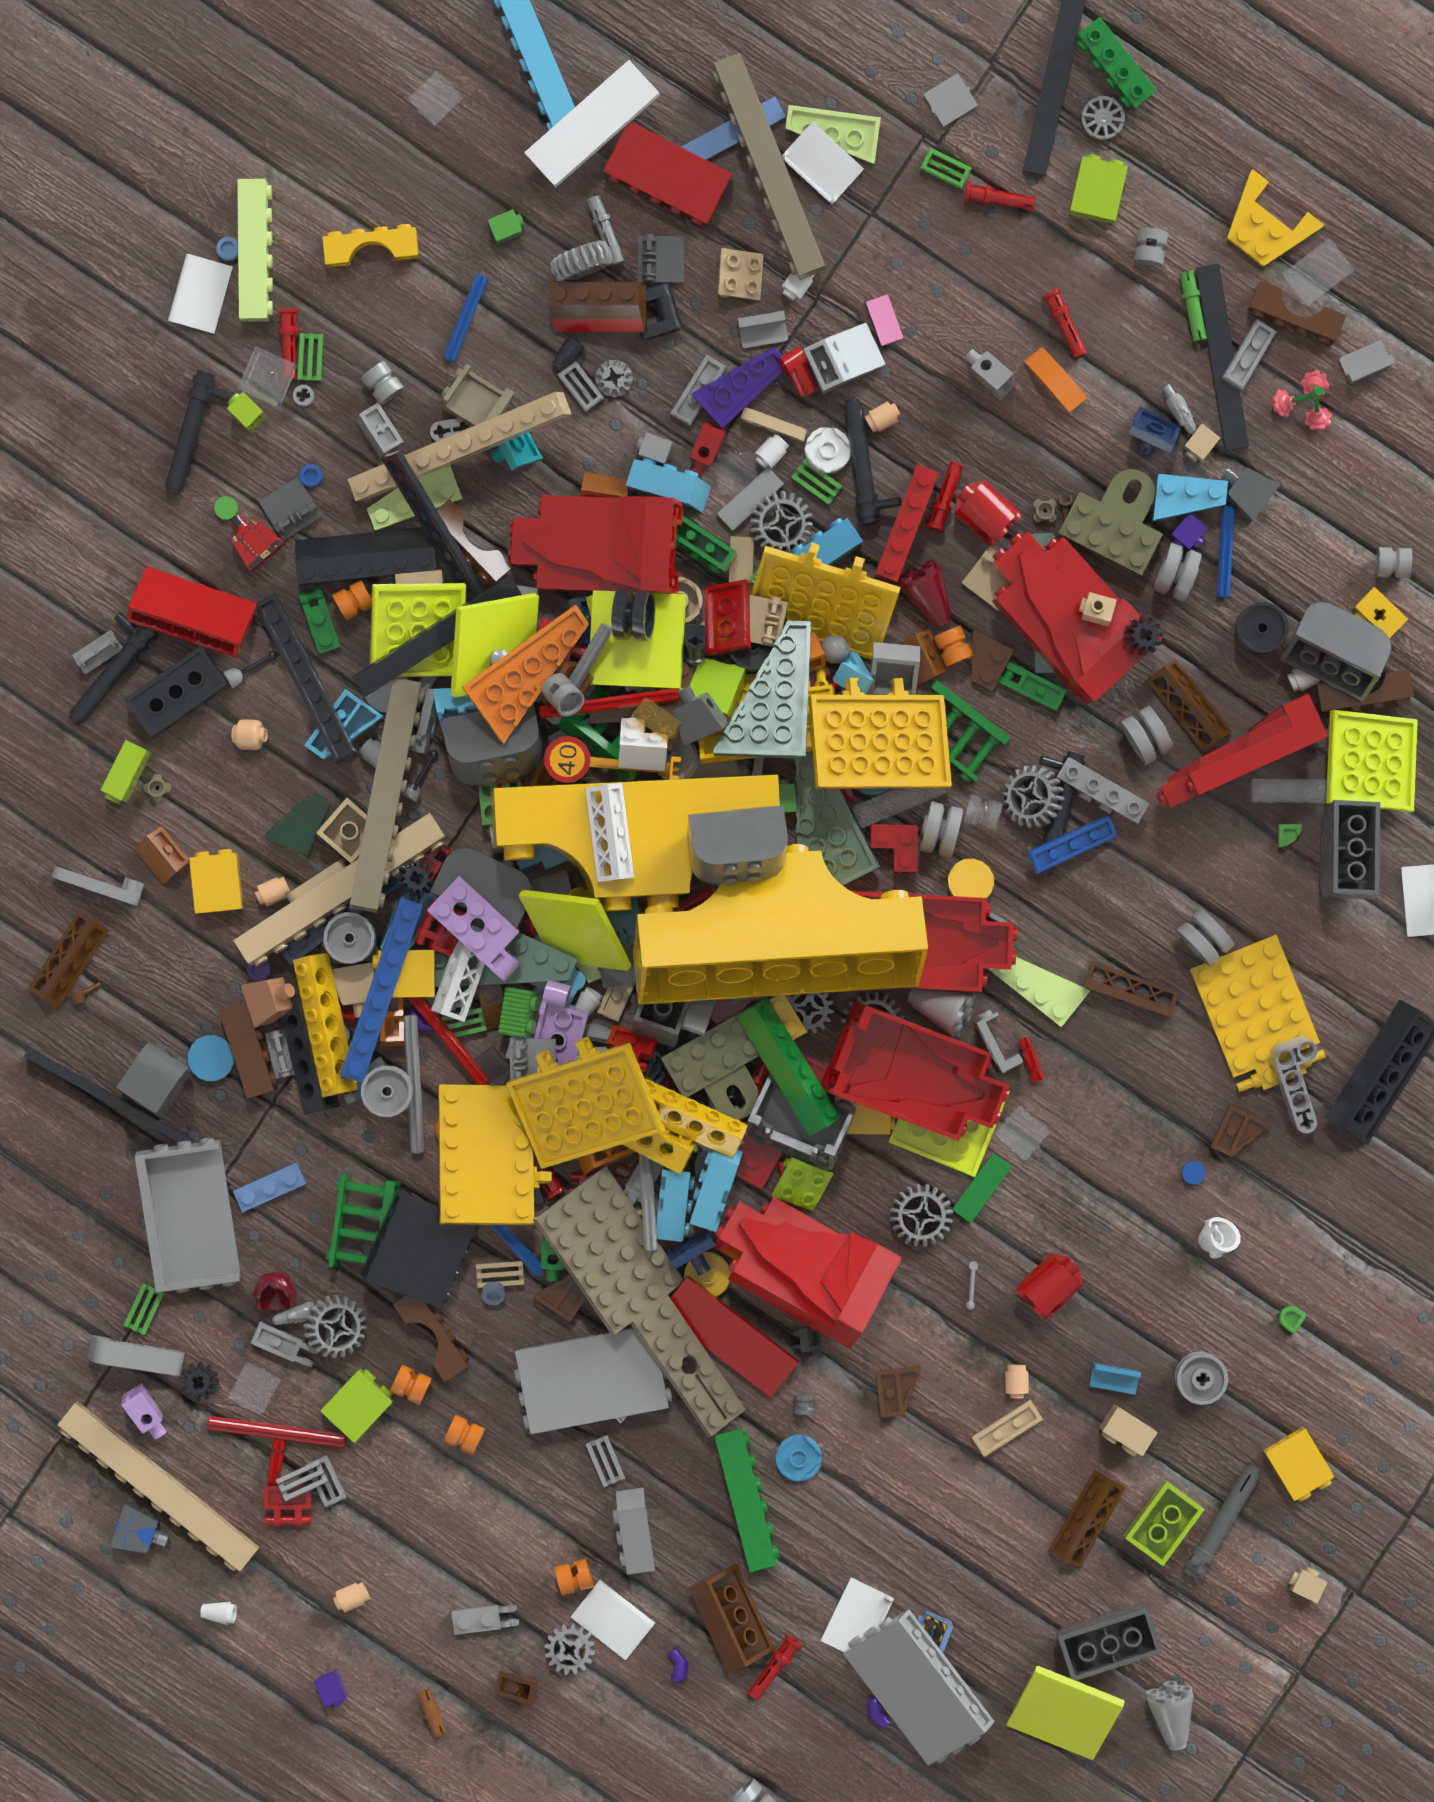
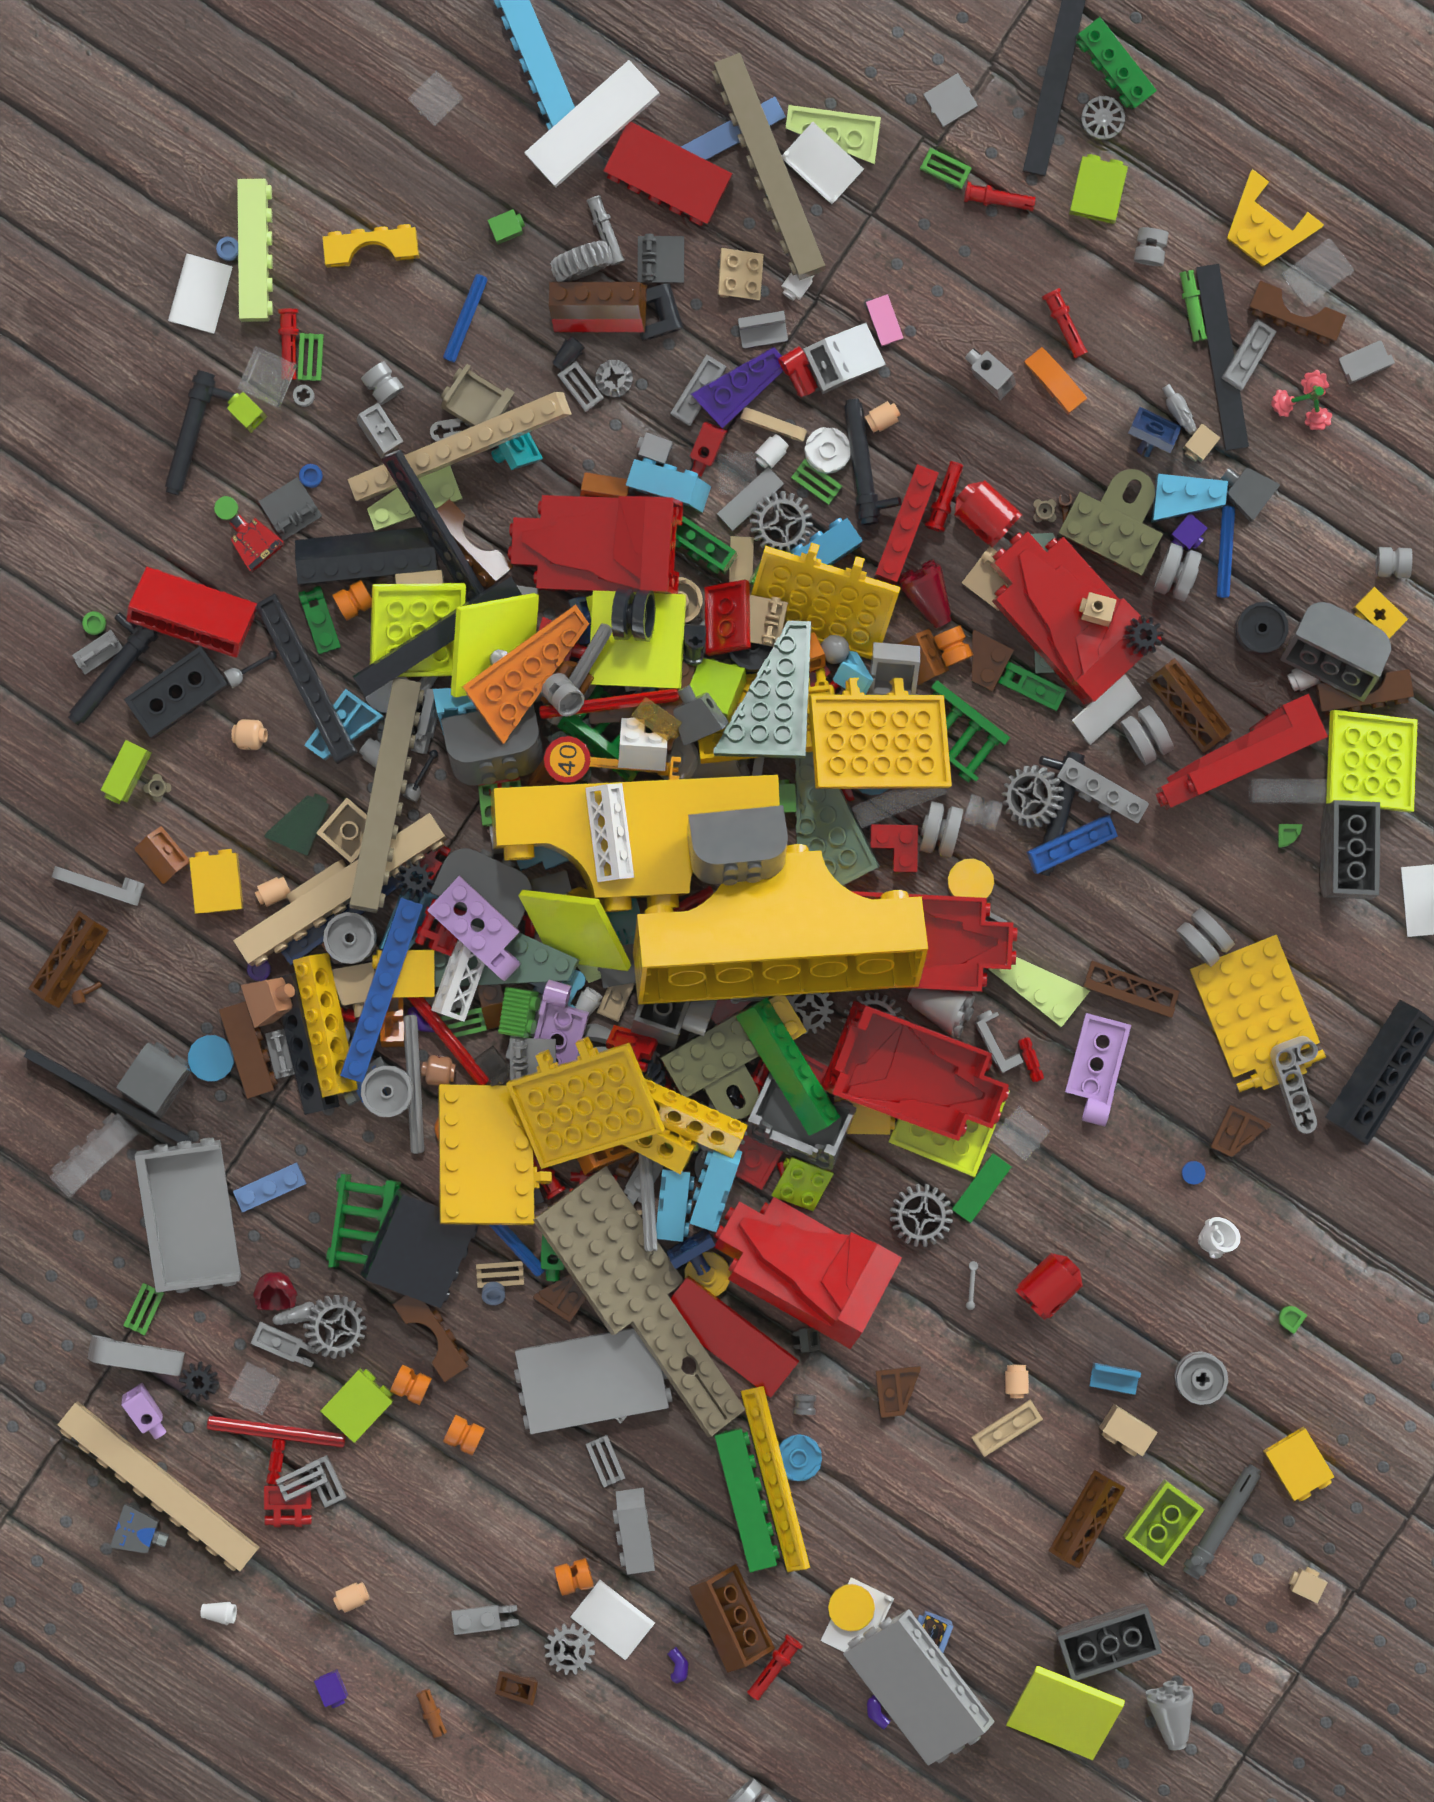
(94, 623): none -> bright green tile
(94, 1154): none -> clear brick
(438, 1070): none -> nougat head
(775, 1479): none -> yellow tile
(851, 1607): none -> yellow tile
(1097, 1085): none -> lavender hinge
(1106, 709): none -> white piece

